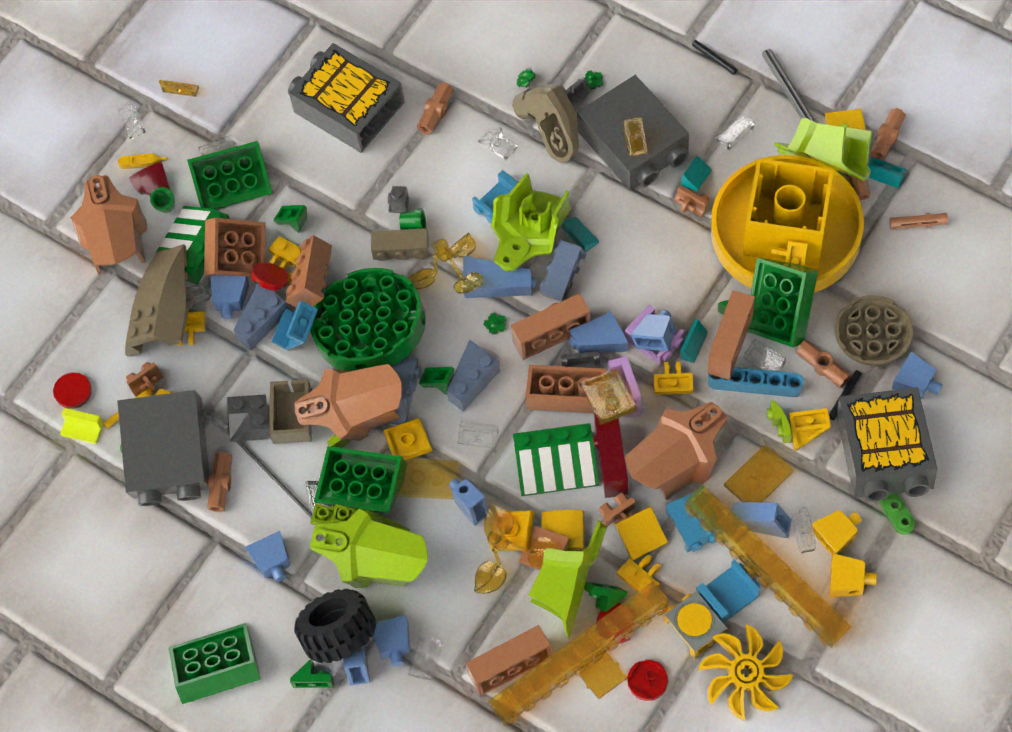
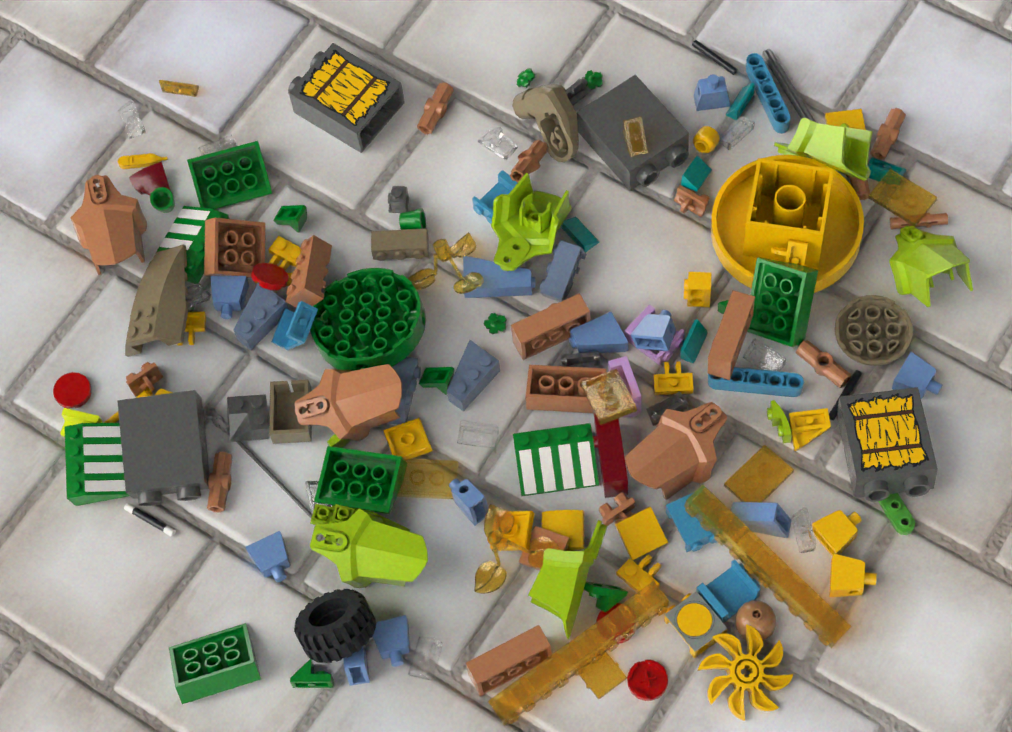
(94, 463): none -> green slope
(149, 519): none -> black bar
(529, 160): none -> nougat piece
(673, 402): none -> flat silver hinge
(698, 289): none -> yellow brick
(706, 139): none -> yellow head
(711, 93): none -> medium blue torso
(741, 102): none -> teal slope
(755, 70): none -> dark azure beam
(758, 615): none -> medium nougat cylinder
(902, 197): none -> clear yellow tile
(923, 256): none -> lime piece

